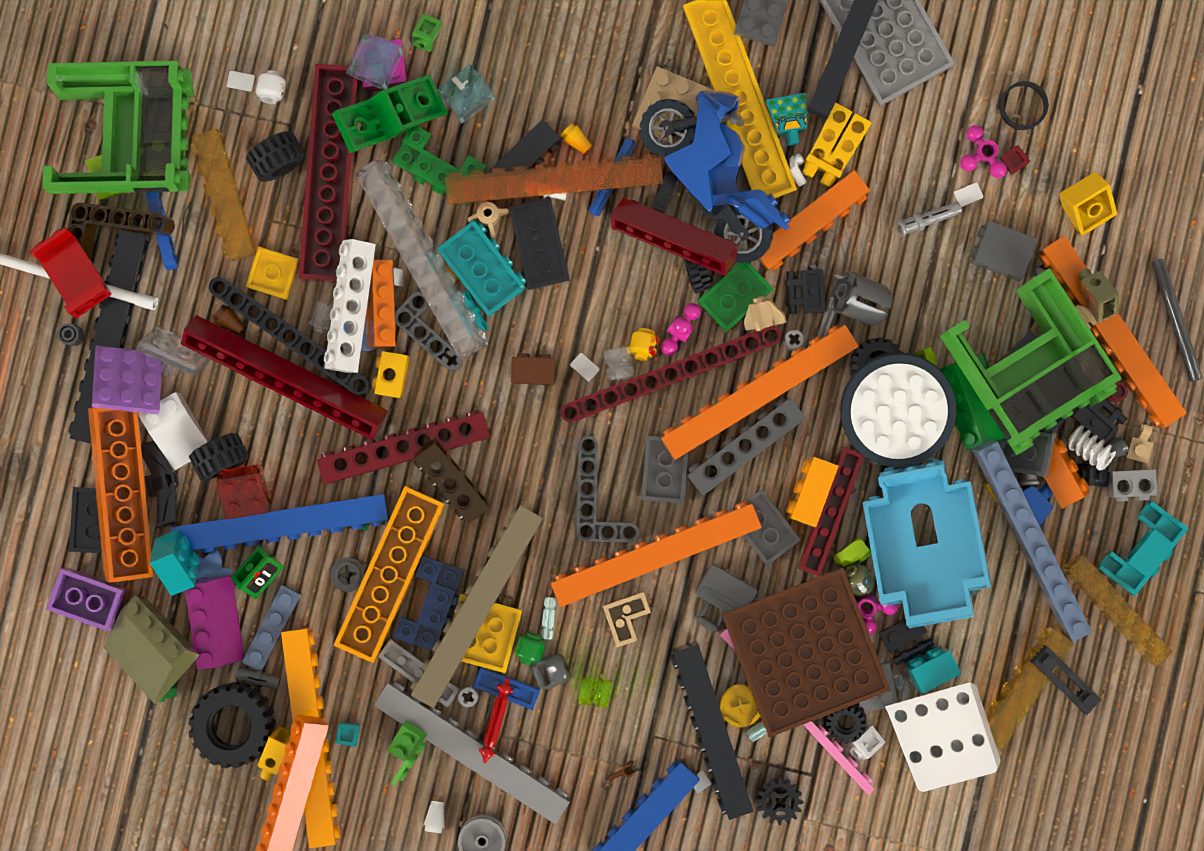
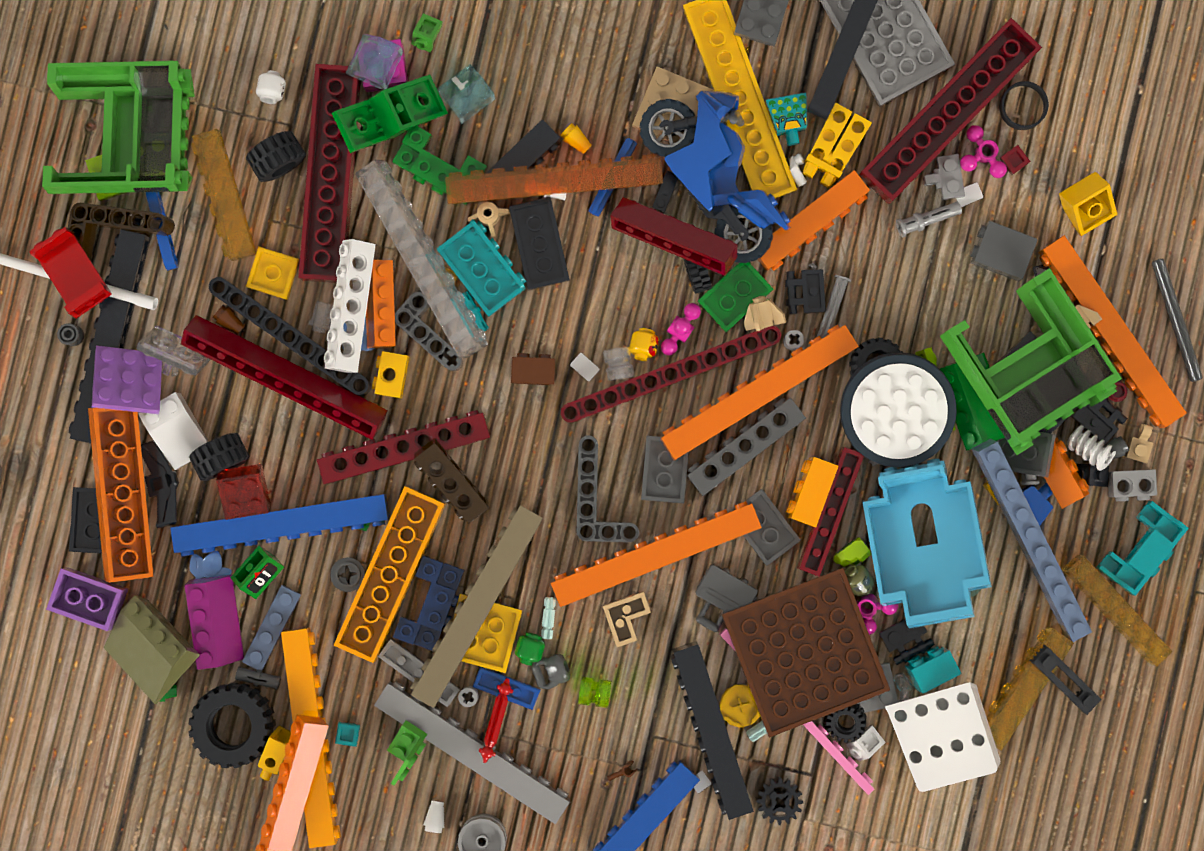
(174, 562): teal brick -> none
(240, 81): white sticker -> none
(398, 277): white sticker -> none
(853, 285): dark grey cylinder -> none
(947, 177): none -> light grey hinge
(950, 111): none -> dark red brick
(1098, 295): olive torso -> none

